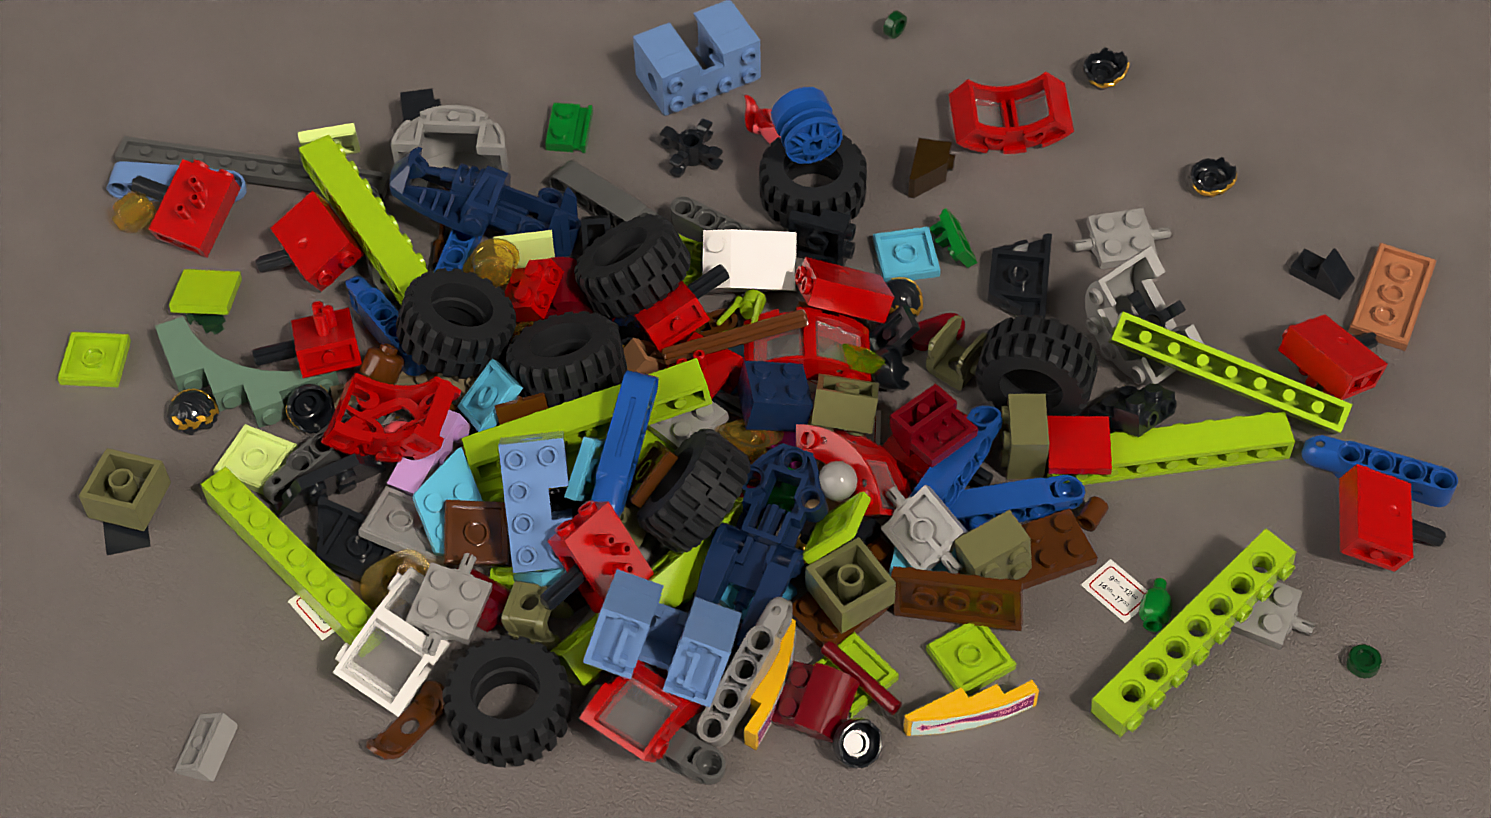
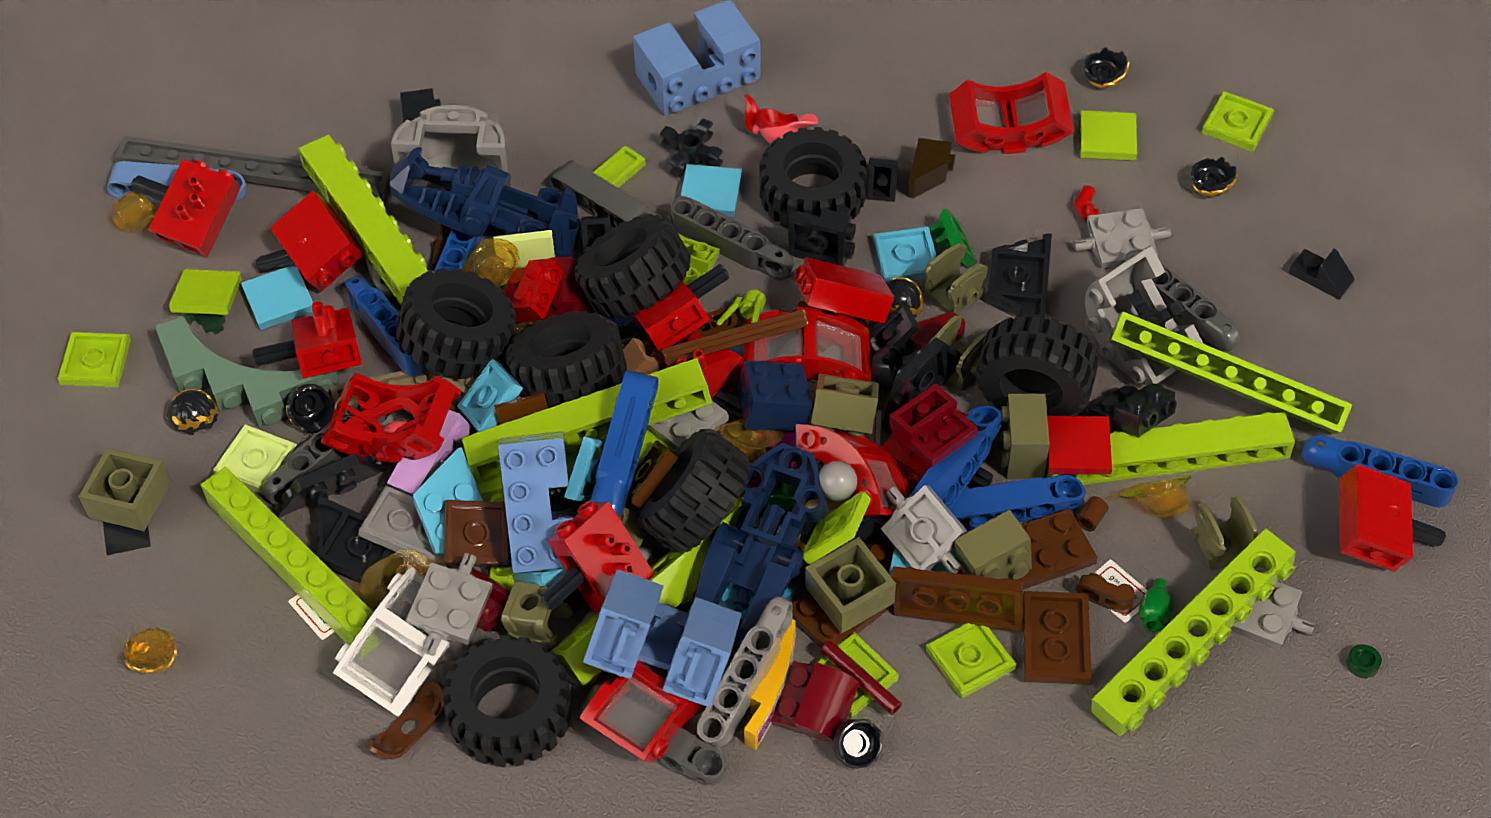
(150, 651): none -> clear yellow hair
(207, 746): light grey slope -> none
(277, 297): none -> medium azure tile
(344, 134): yellowish green tile -> none
(383, 364): reddish brown head -> none
(569, 127): green plate -> none
(621, 166): none -> lime tile
(713, 187): none -> medium azure tile
(752, 259): white slope -> none
(806, 125): blue wheel -> none
(862, 358): clear neon green slope -> none
(882, 178): none -> black slope
(895, 24): dark green tile -> none
(930, 366): none -> black wing
(944, 276): none -> olive piece
(961, 712): yellow slope -> none
(1056, 637): none -> reddish brown plate
(1083, 205): none -> red arm
(1106, 594): none -> reddish brown plate
(1108, 135): none -> lime tile
(1161, 497): none -> clear yellow piece
(1199, 309): none -> dark grey piece
(1237, 531): none -> olive piece
(1238, 121): none -> lime tile
(1333, 356): red piece -> none
(1392, 296): nougat tile -> none

